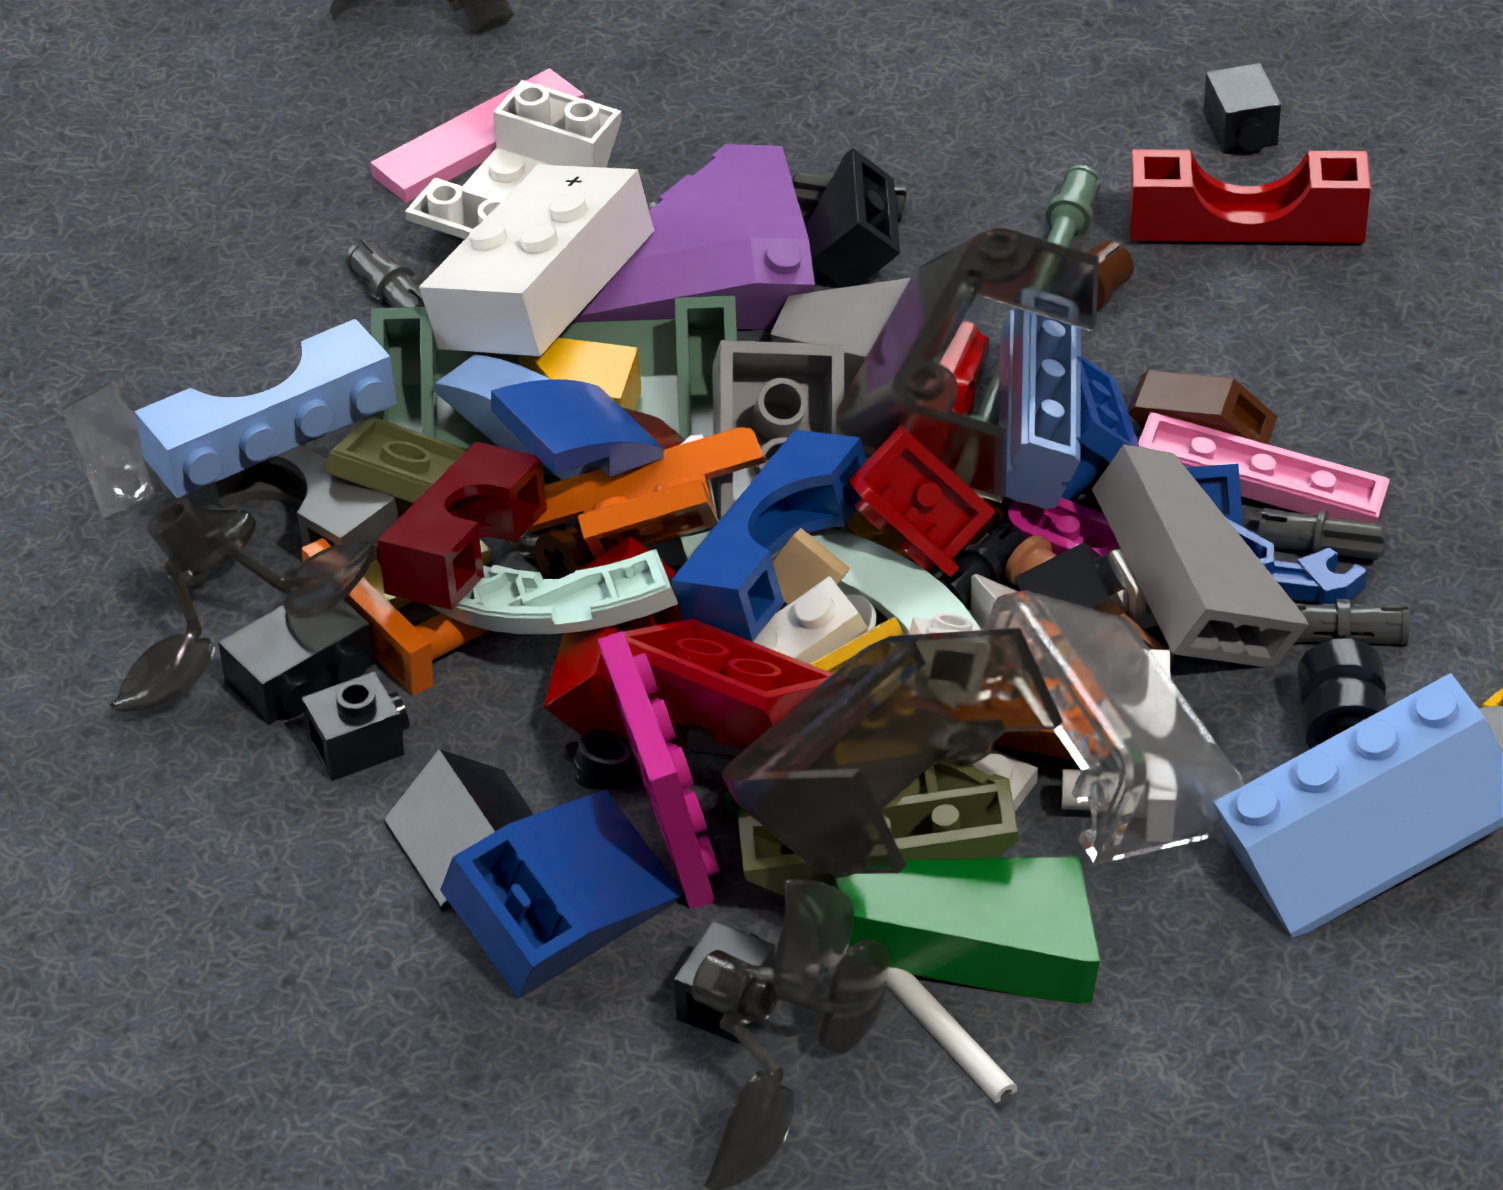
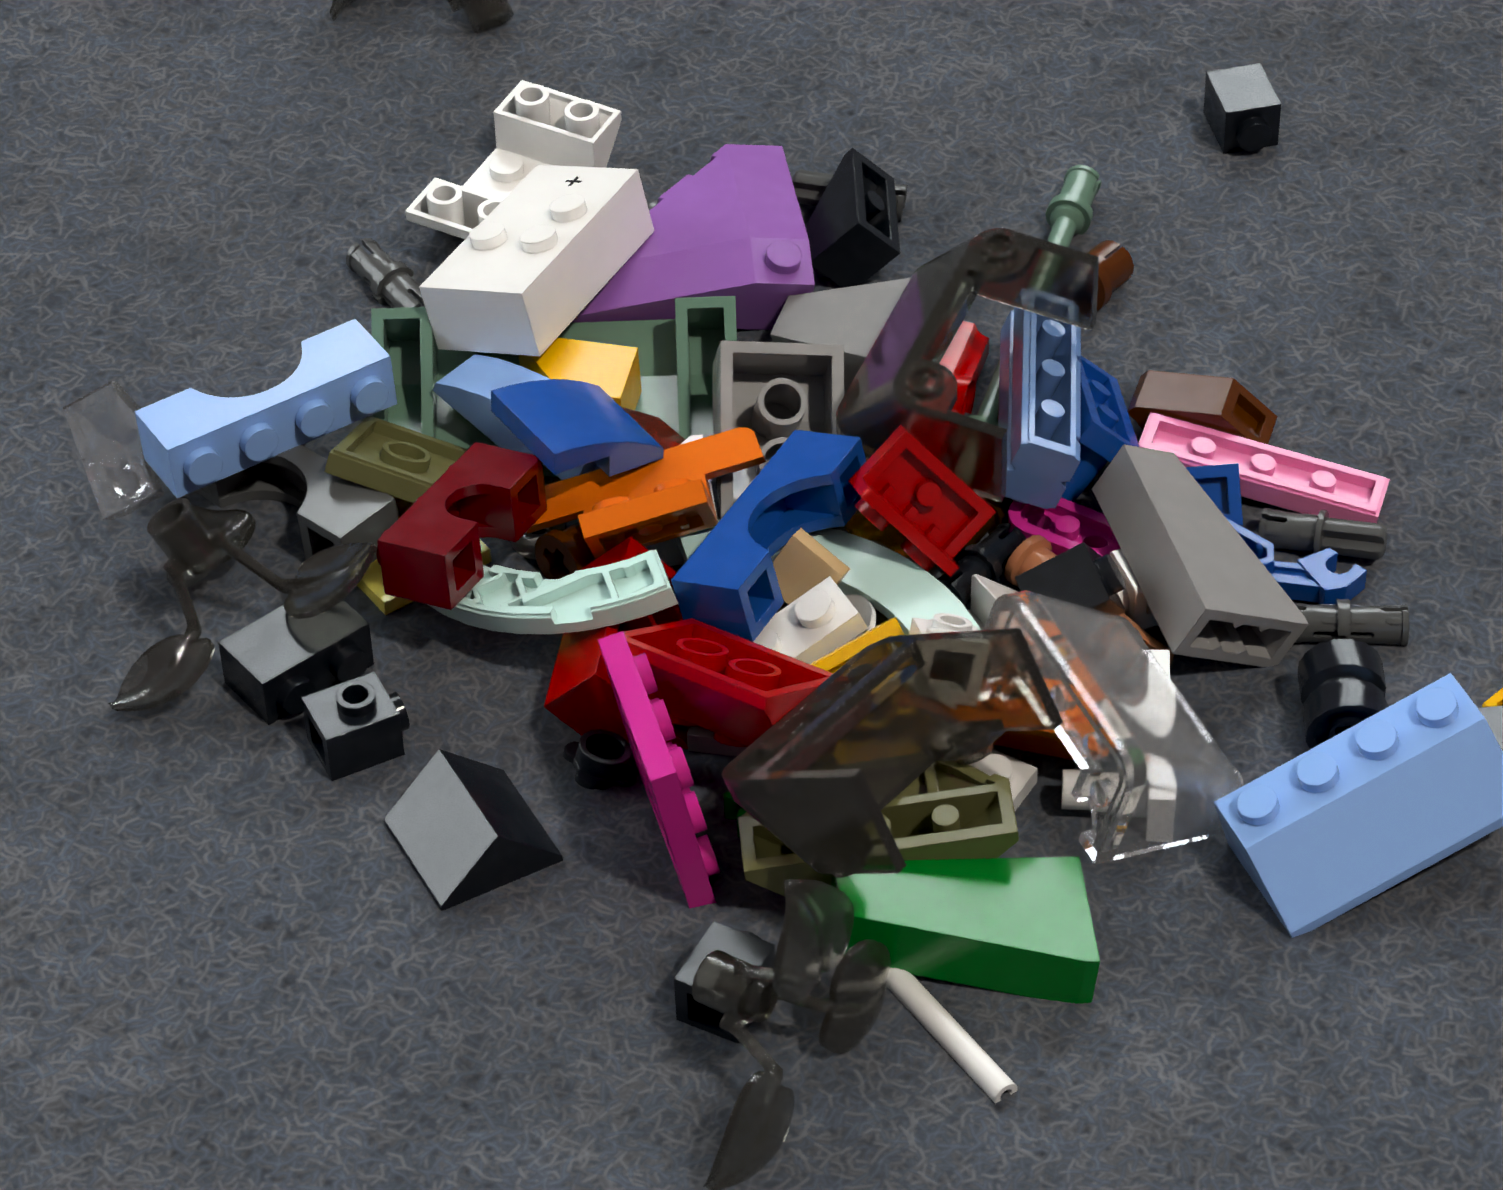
(397, 644): orange piece -> none
(451, 146): bright pink tile -> none
(557, 888): blue slope -> none
(1315, 202): red arch -> none

